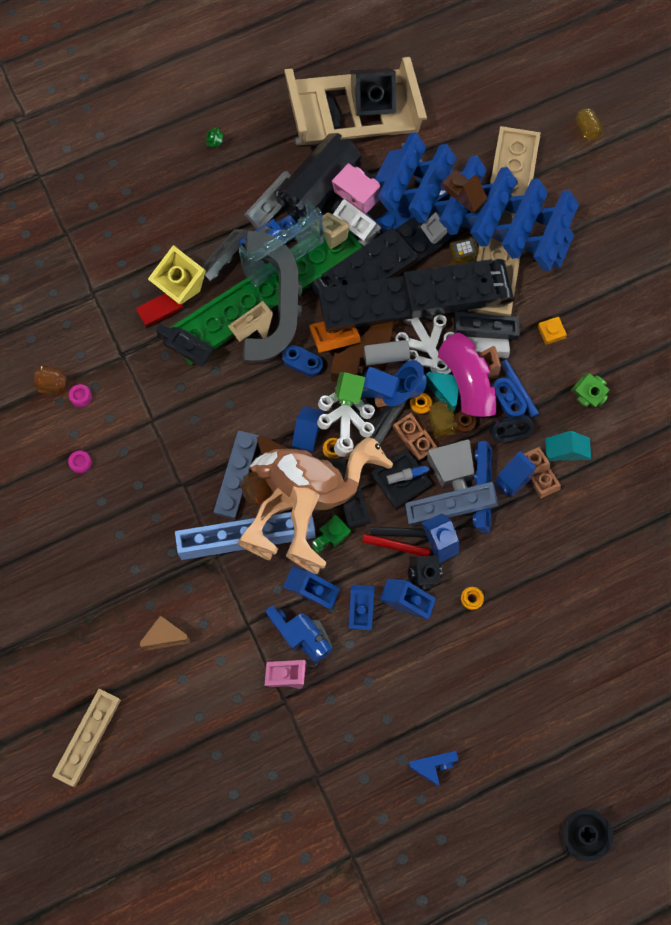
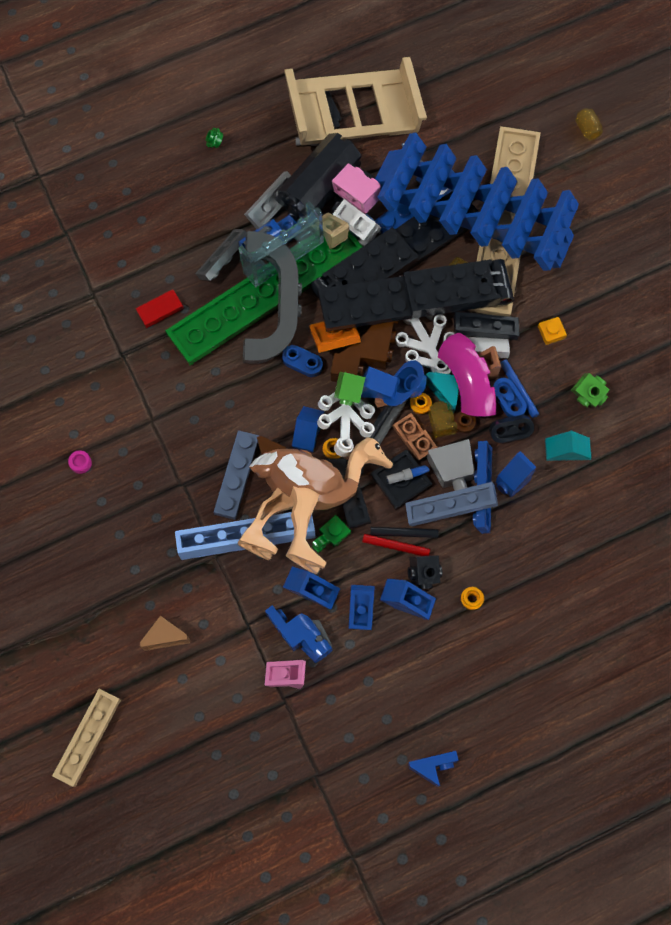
(49, 380): clear orange head -> none
(80, 395): dark pink tile -> none
(178, 276): light yellow slope -> none
(185, 344): black hinge -> none
(255, 319): tan slope -> none
(255, 489): clear orange head -> none
(374, 91): black slope -> none
(386, 352): light grey brick -> none
(433, 228): light grey plate -> none
(442, 537): blue slope -> none
(464, 250): slope -> none
(465, 191): reddish brown slope -> none
(543, 478): nougat slope -> none
(594, 824): black brick -> none

